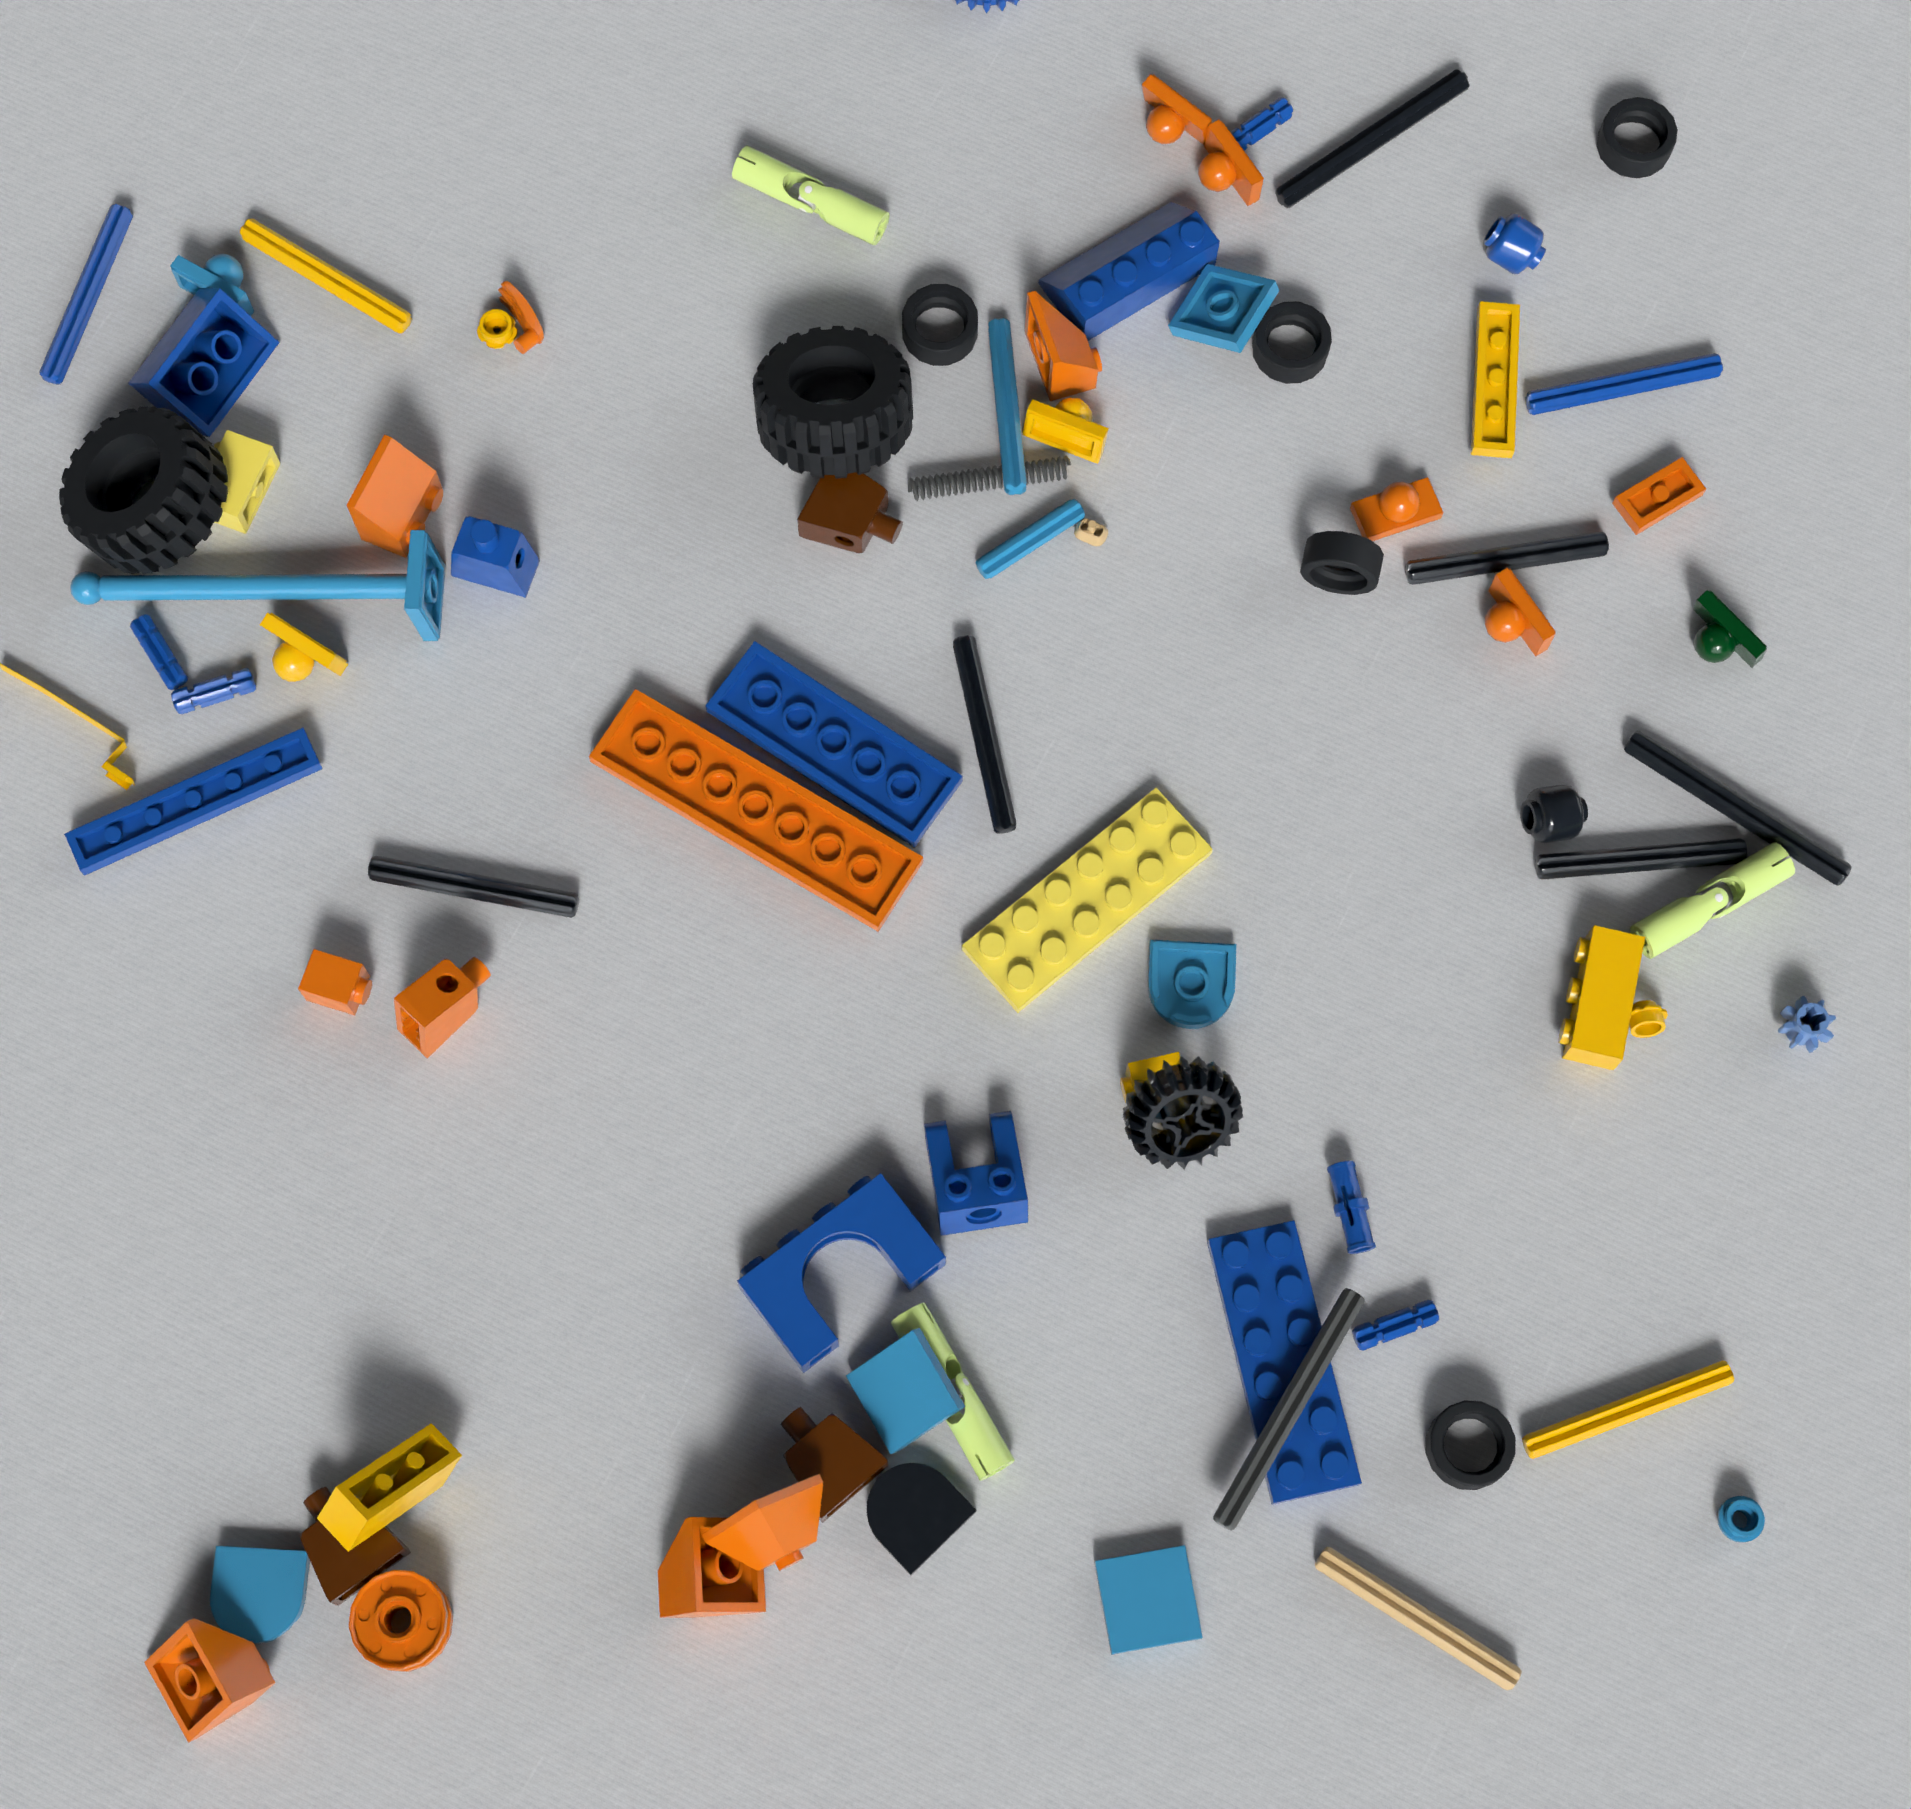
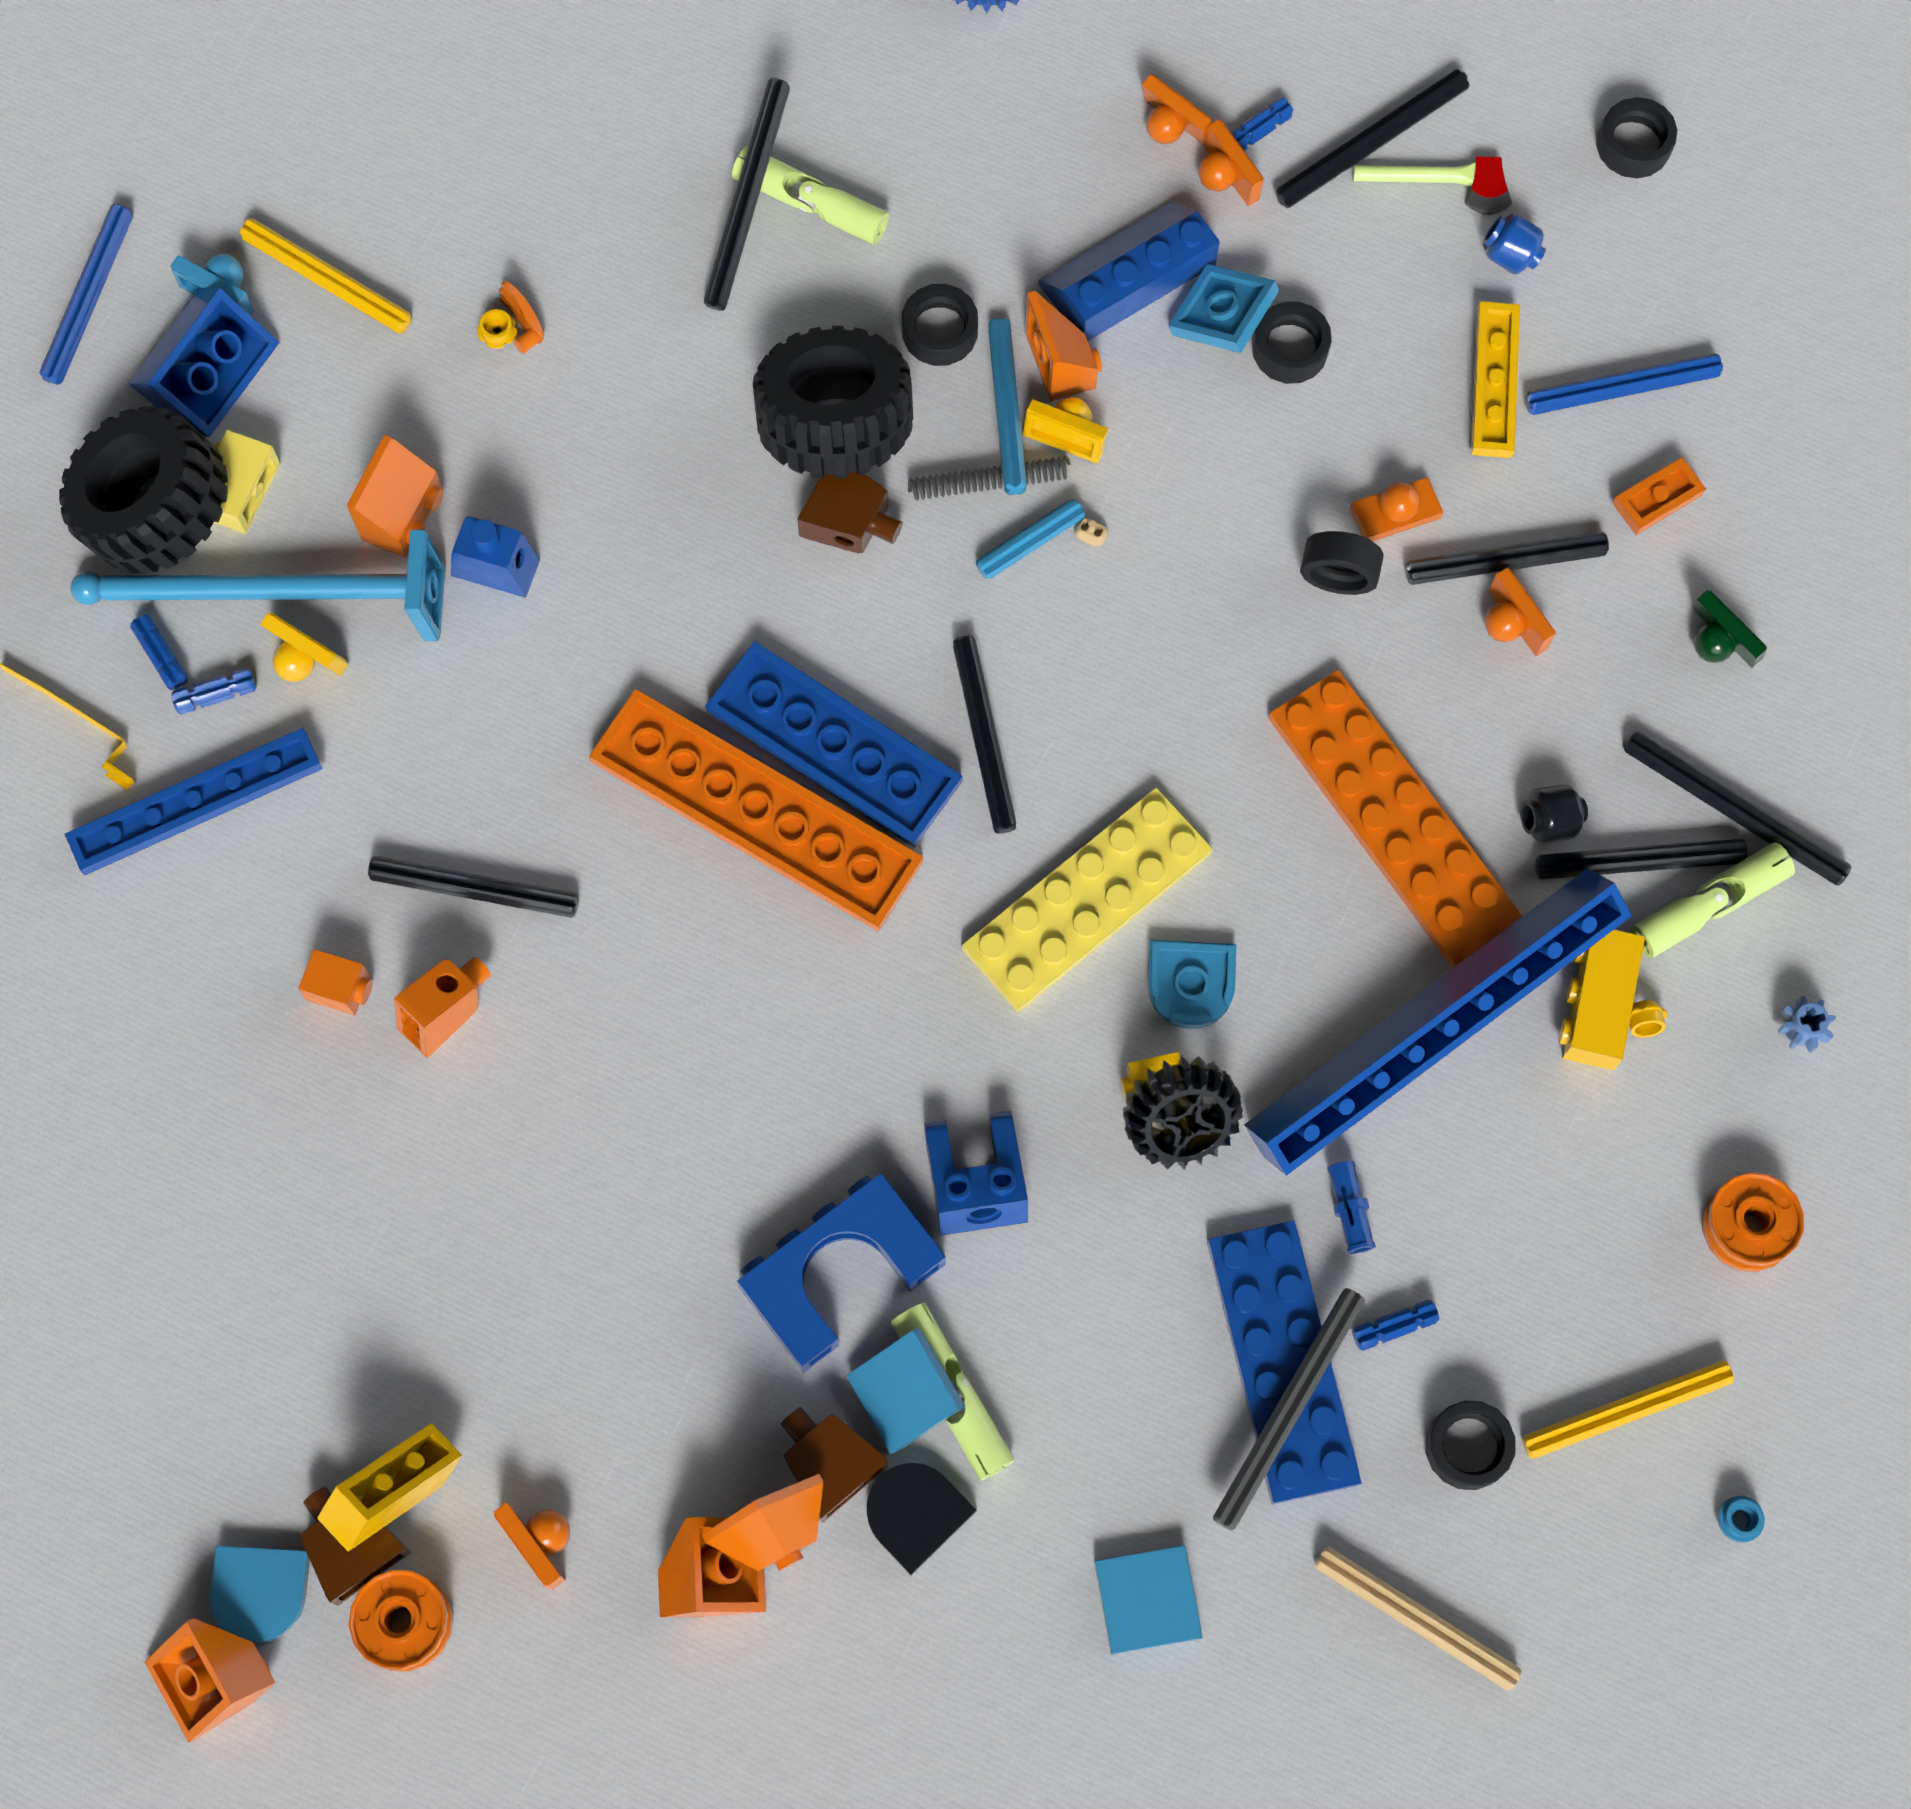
(543, 1535): none -> orange tile
(746, 194): none -> black axle
(1395, 818): none -> orange plate
(1437, 1020): none -> blue brick
(1485, 176): none -> piece
(1775, 1208): none -> orange wheel

